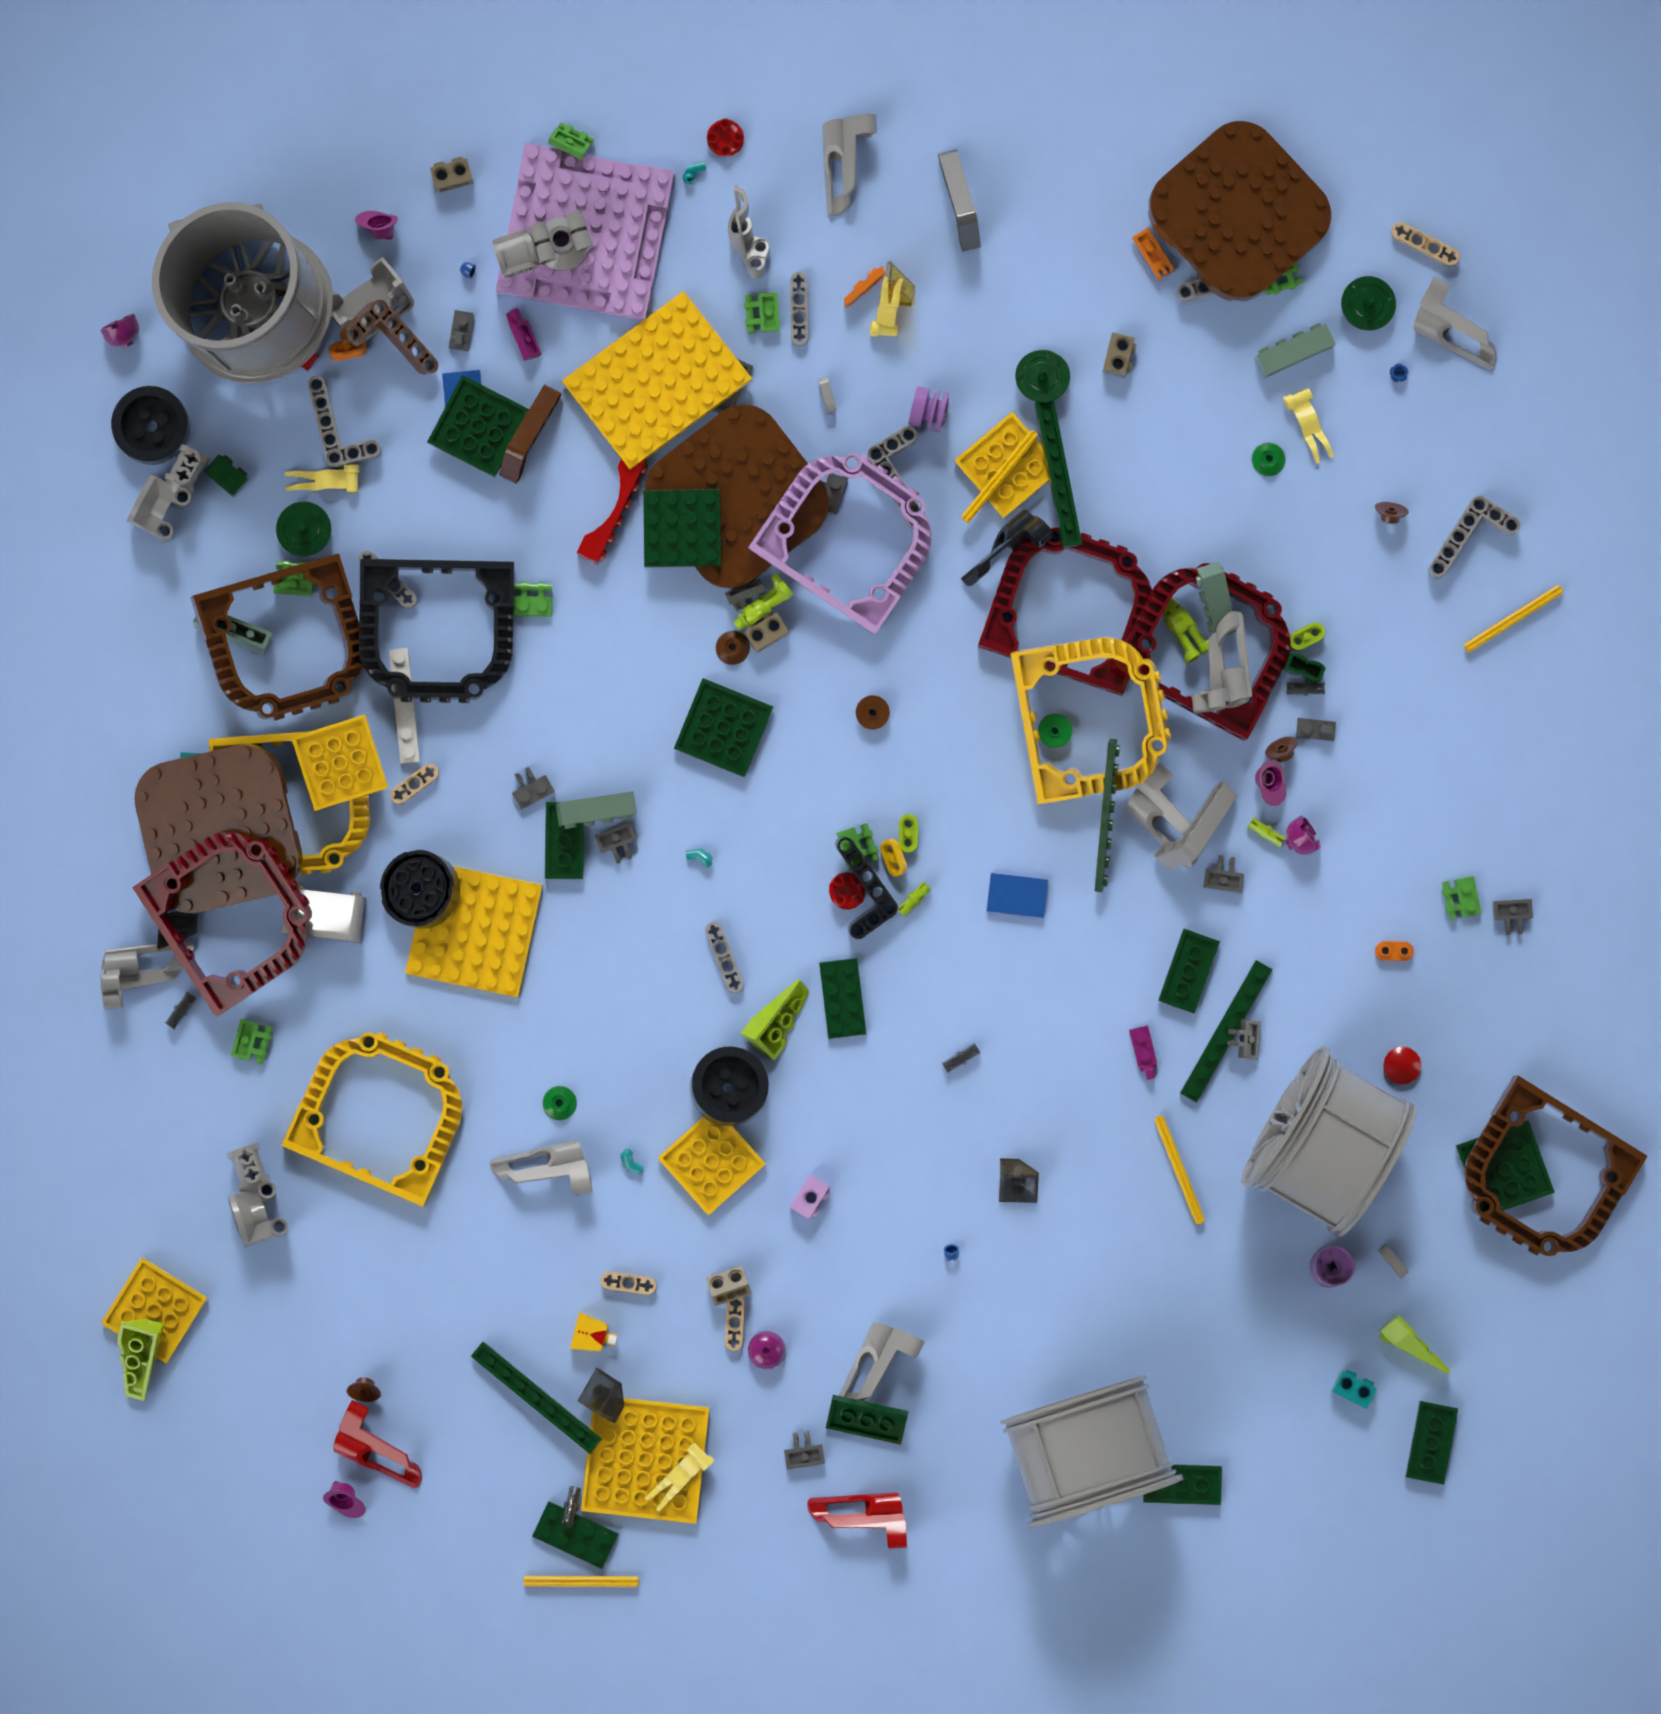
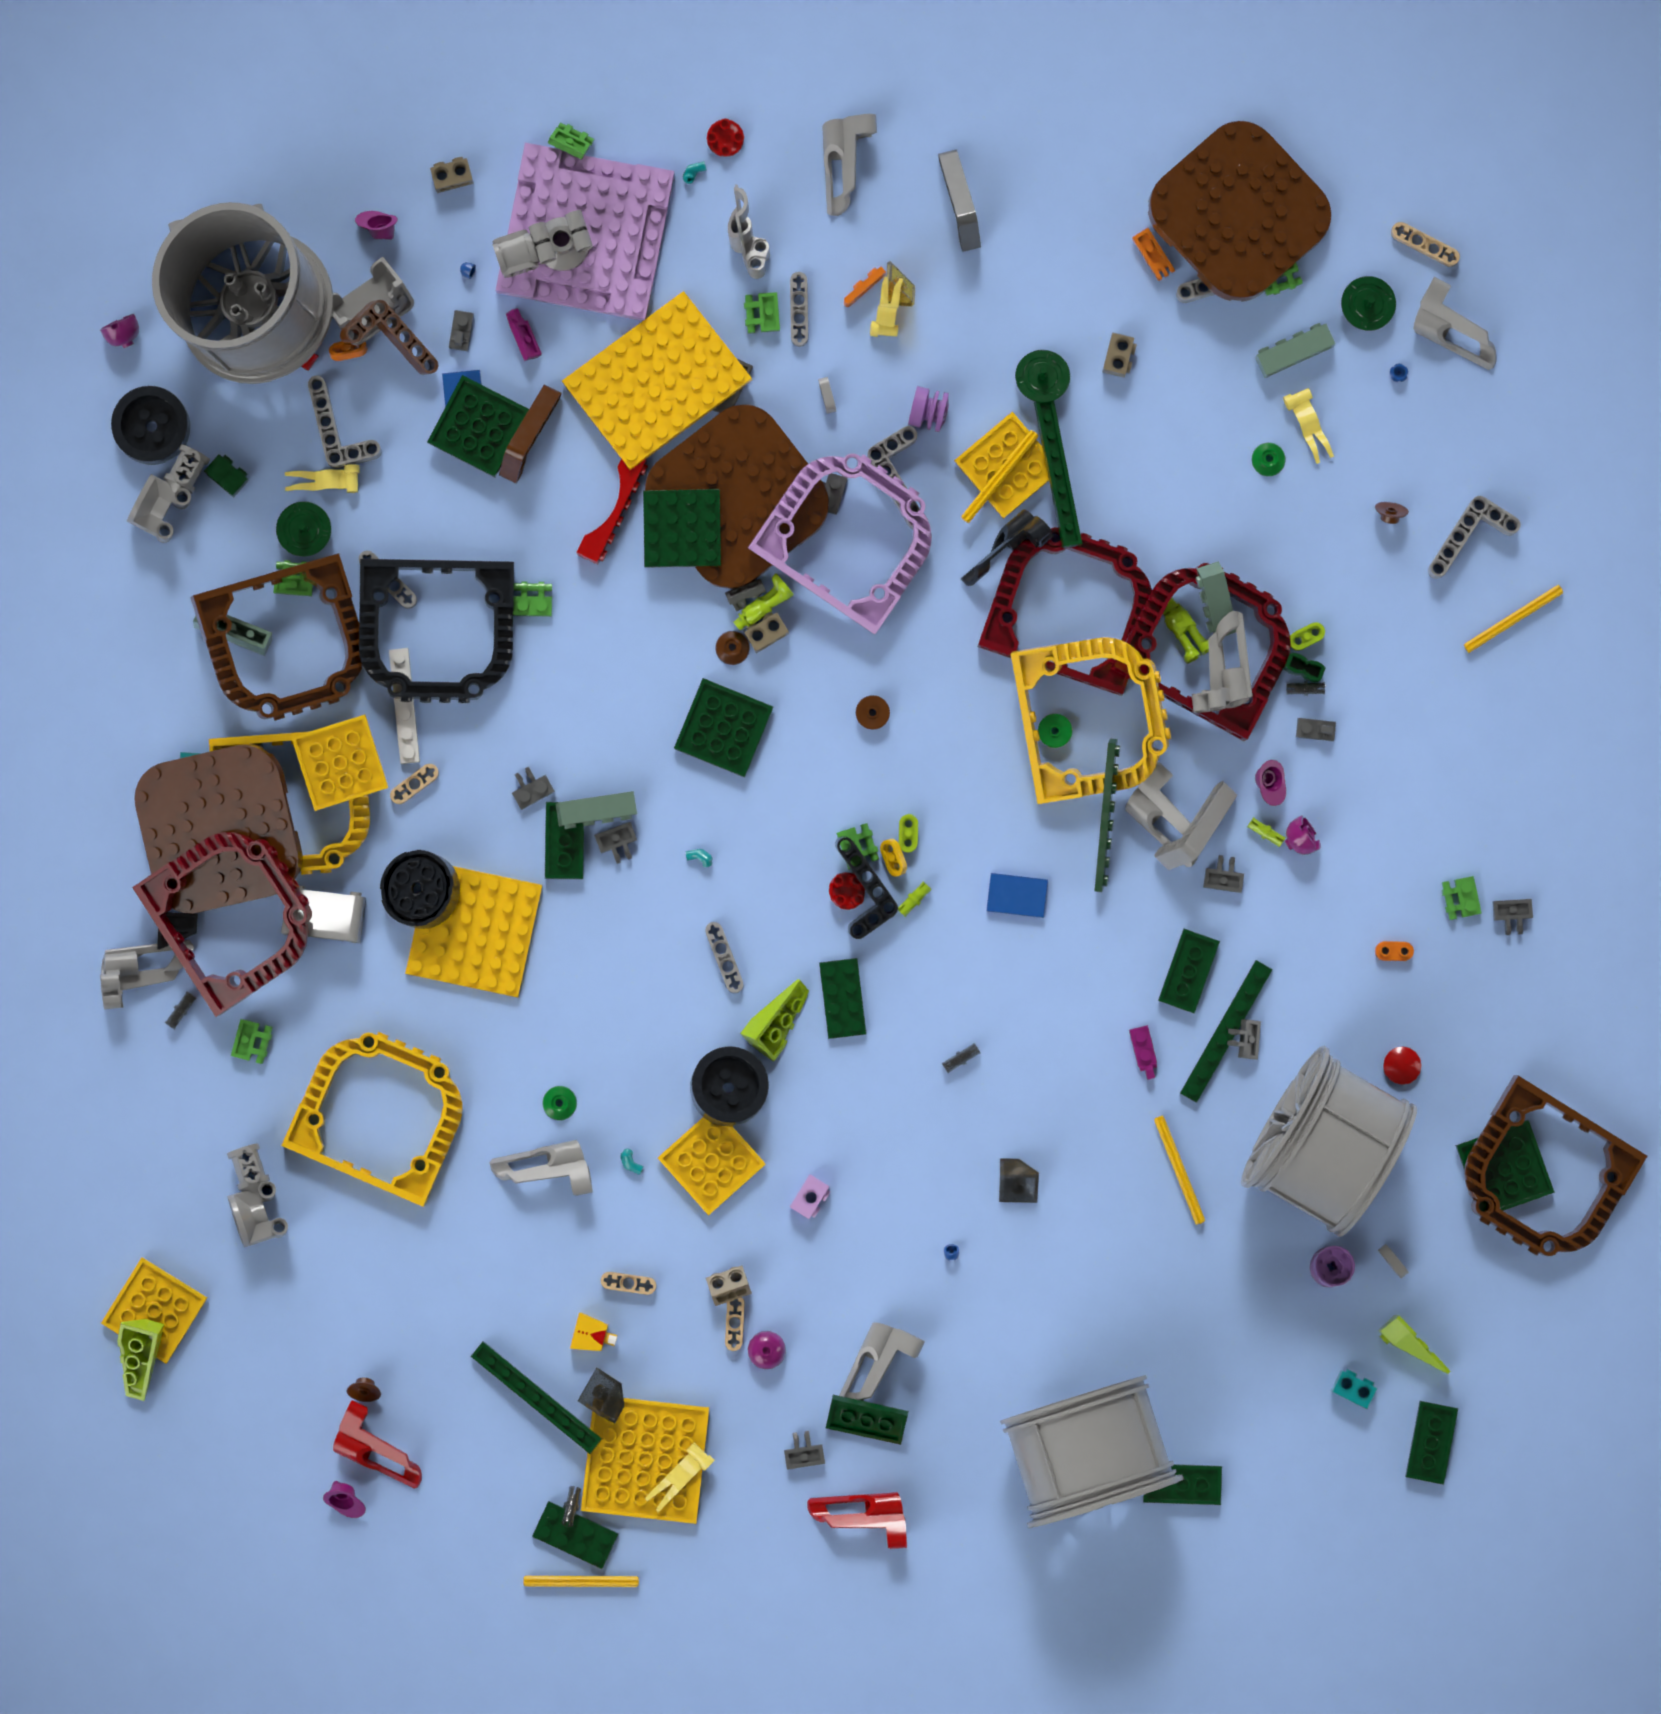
(1281, 749): reddish brown piece -> none

